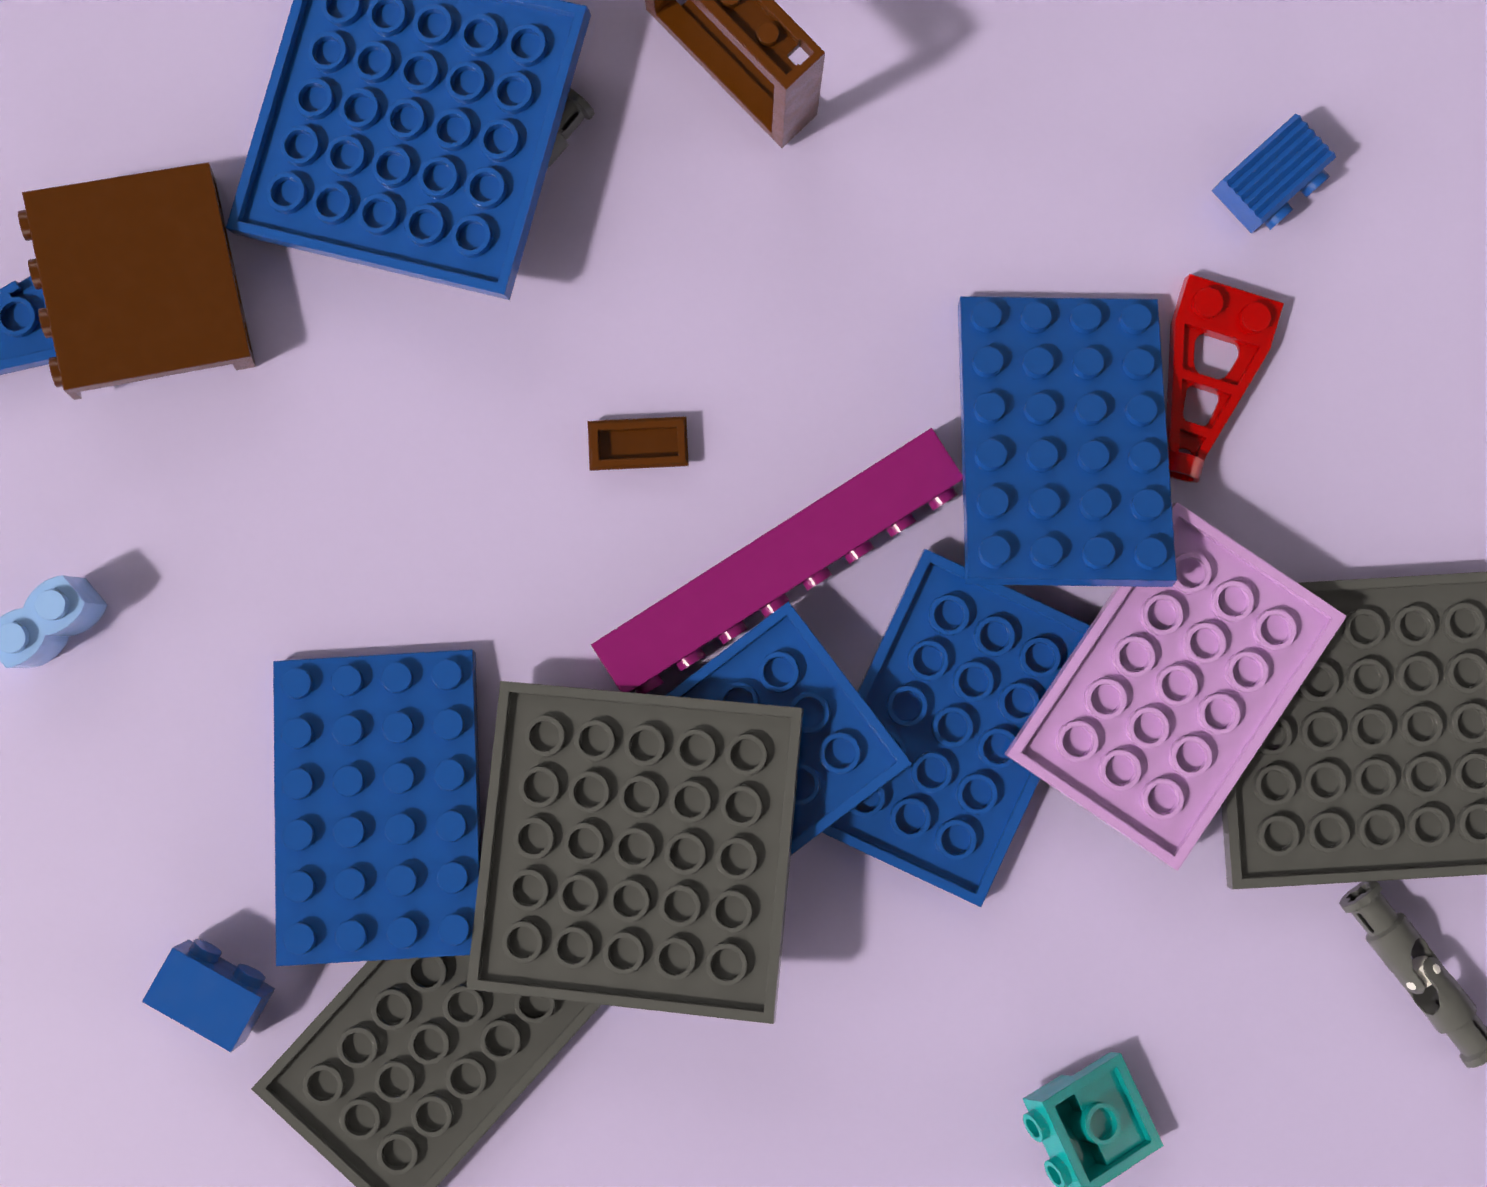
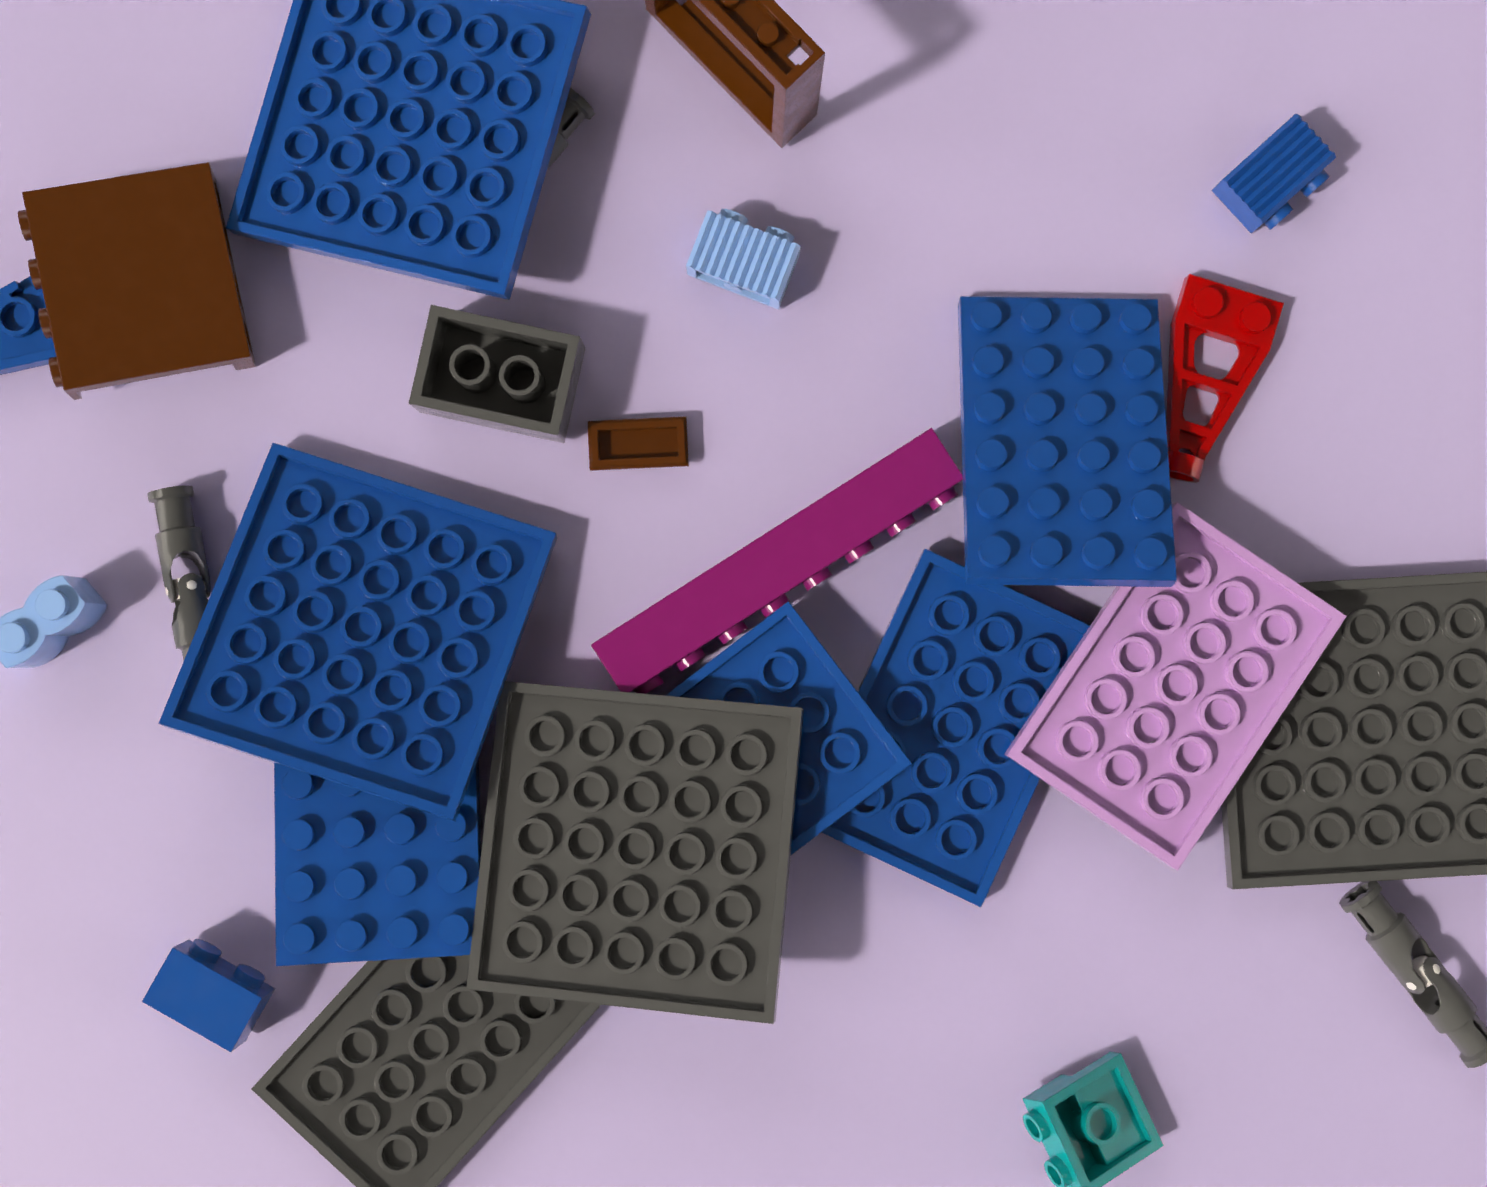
(182, 539): none -> dark grey piece
(361, 631): none -> blue plate
(497, 373): none -> dark grey brick
(744, 257): none -> light blue brick

